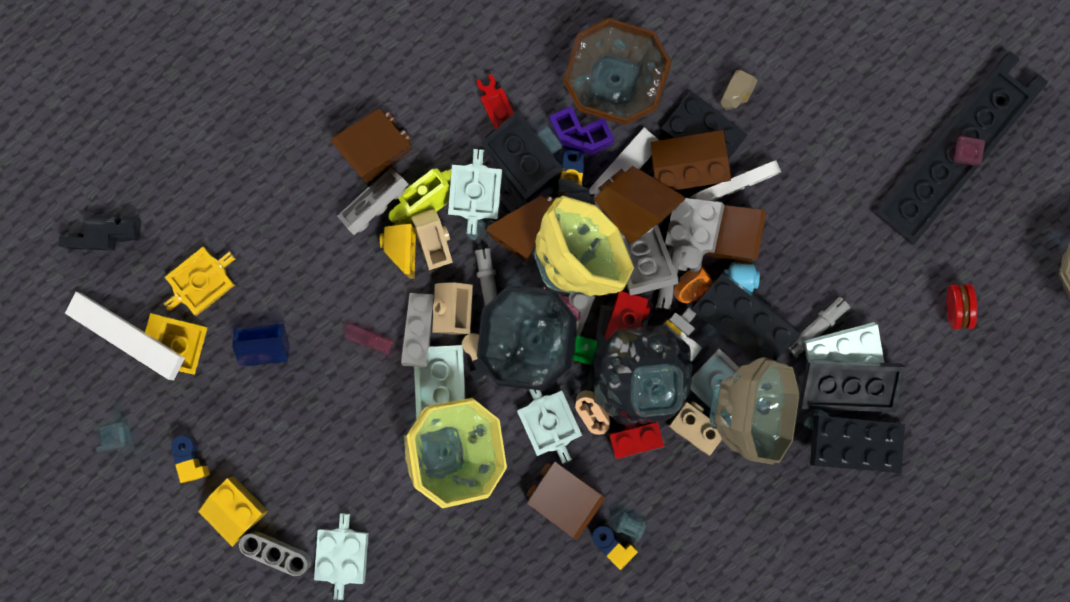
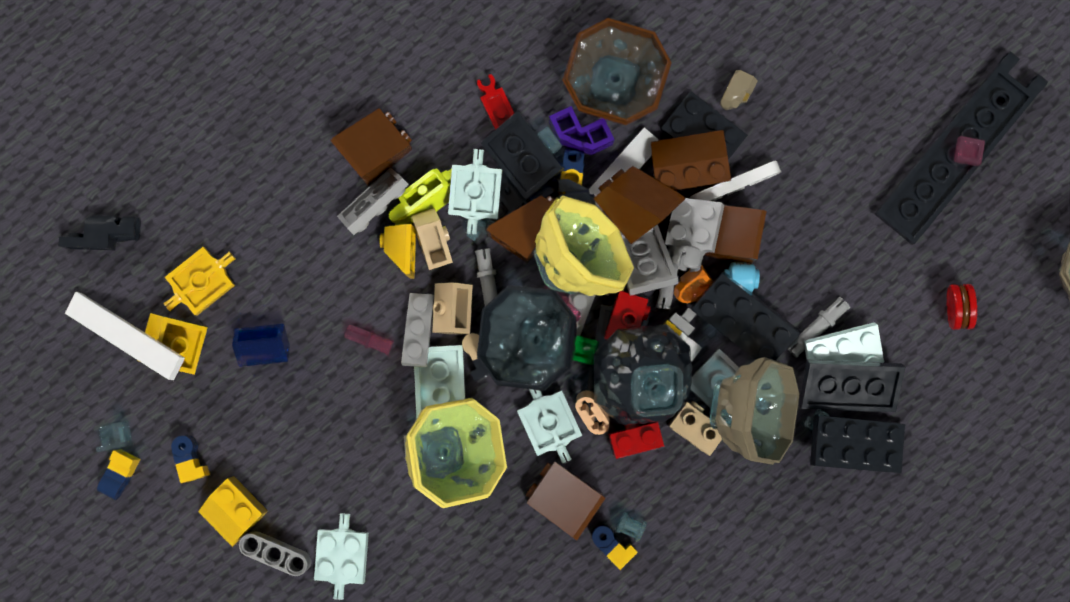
(117, 473): none -> leg

